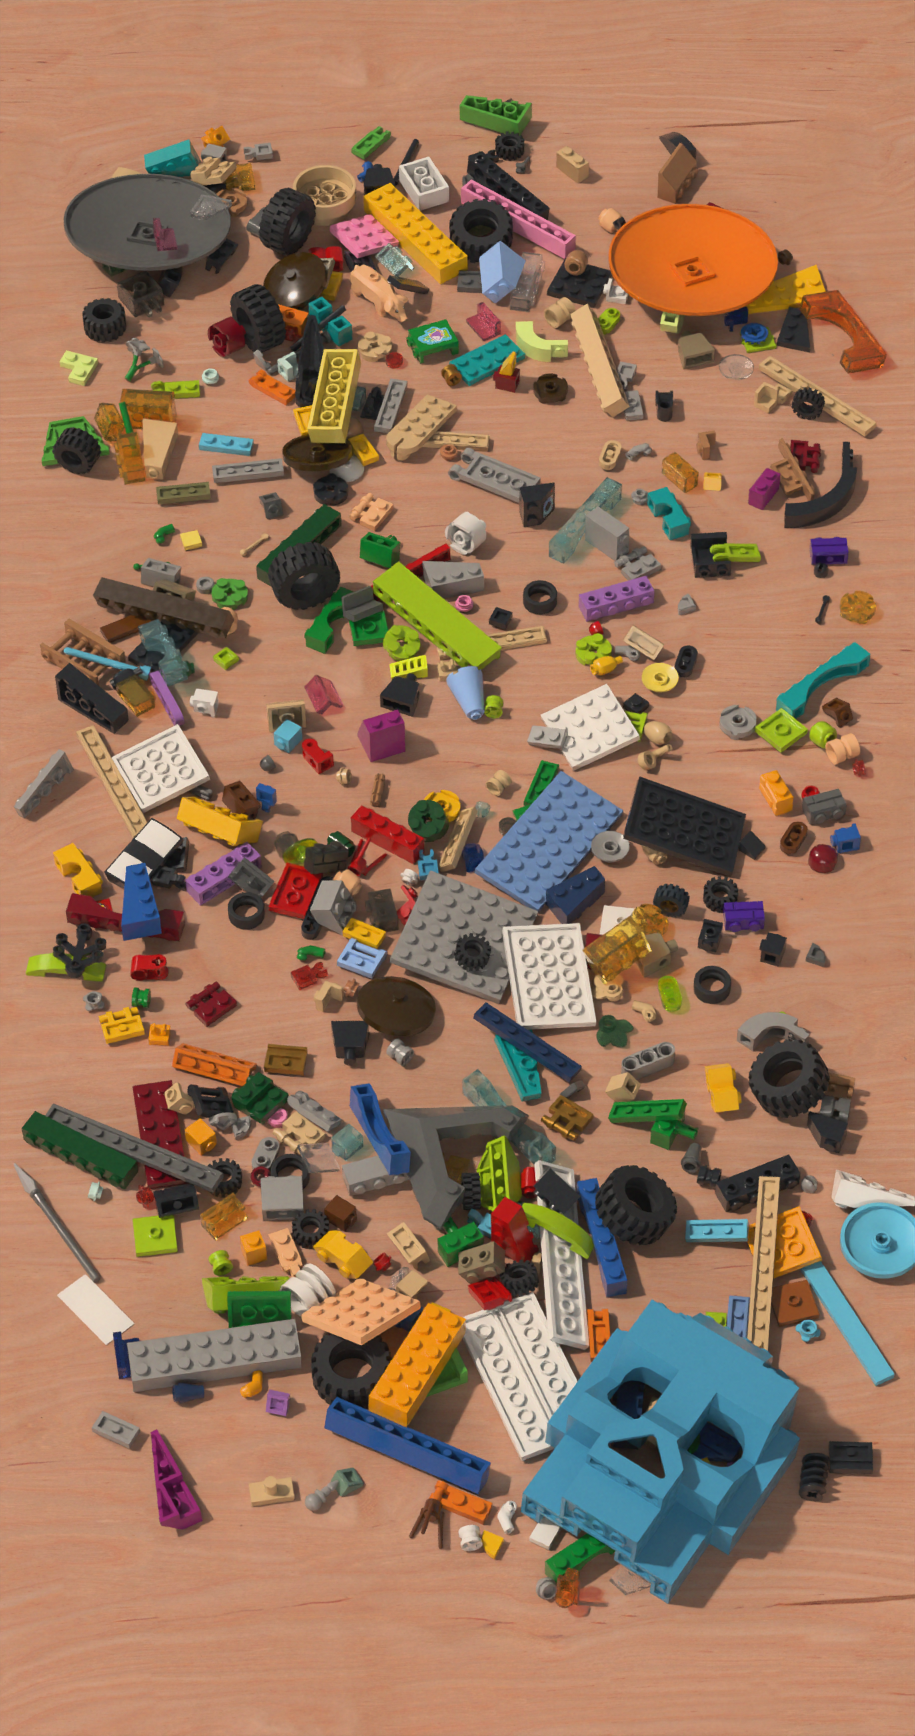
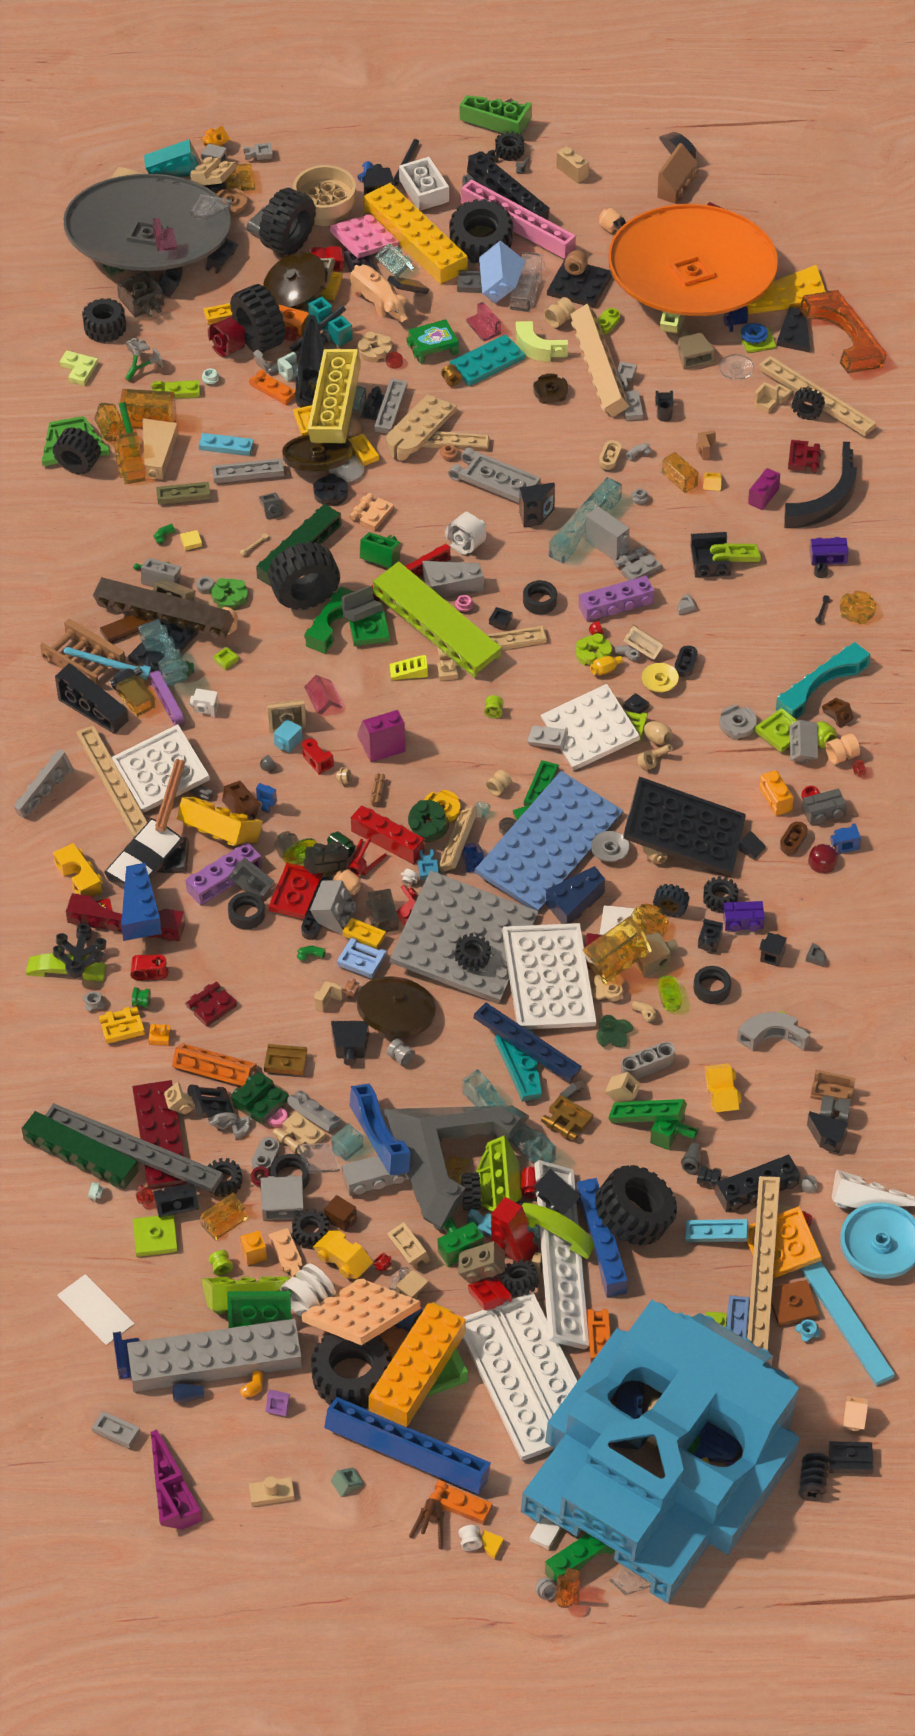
(35, 1193): dark grey piece -> none
(167, 876): black plate -> none
(170, 795): none -> nougat axle
(200, 1137): light orange brick -> none
(217, 313): none -> yellow plate
(308, 976): clear red plate -> none
(315, 1500): light grey bar -> none
(370, 142): bright green hinge -> none
(401, 695): black torso -> none
(404, 633): lime plate -> none
(468, 690): light blue cone -> none
(505, 1515): white arm -> none
(506, 382): dark red brick -> none
(509, 365): yellow slope -> none
(614, 293): white bracket -> none
(675, 522): teal arch -> none
(785, 257): dark brown plate -> none
(791, 476): medium nougat bracket -> none
(802, 1092): black tyre -> none
(803, 741): none -> light grey hinge
(855, 1413): none -> light nougat brick

